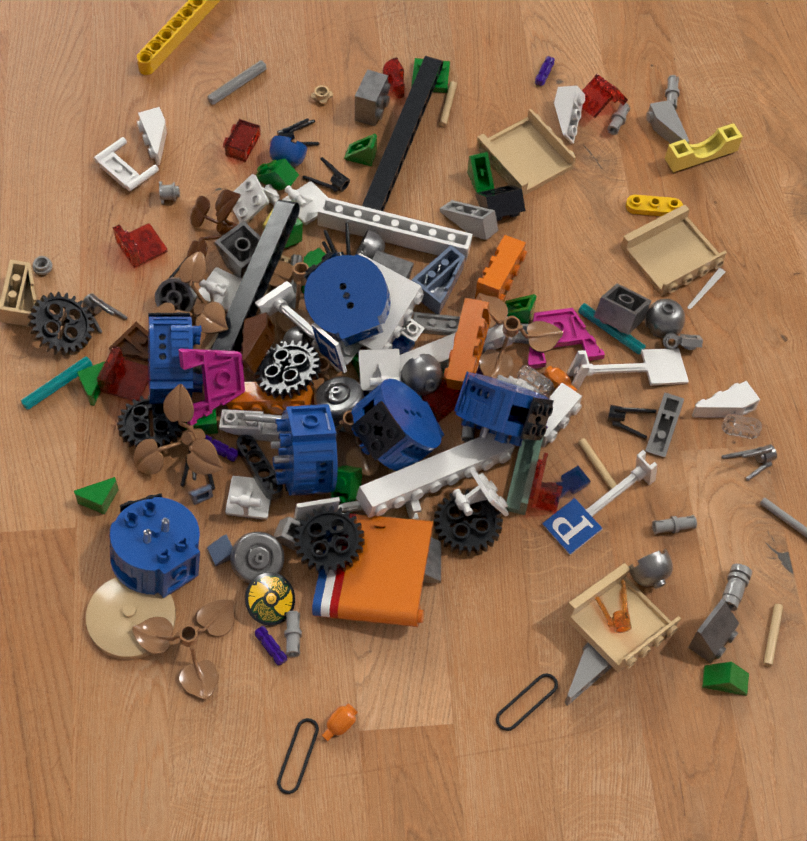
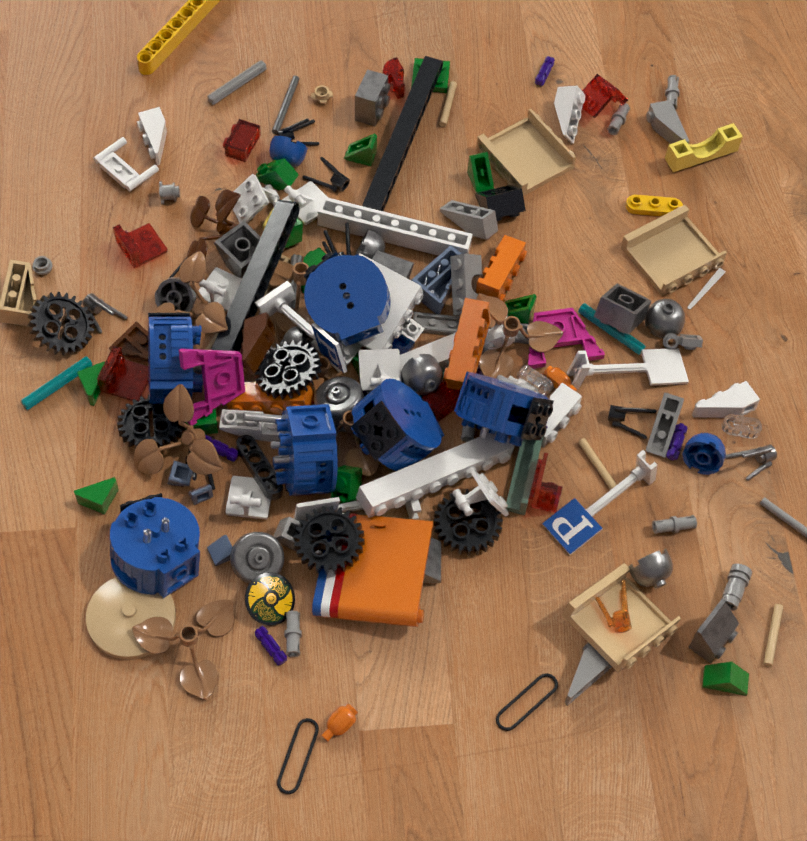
(180, 474): none -> sand blue slope
(285, 105): none -> dark grey bar
(463, 269): none -> light grey arch
(573, 481): clear blue plate -> none
(676, 442): none -> dark purple axle
(704, 453): none -> blue cylinder

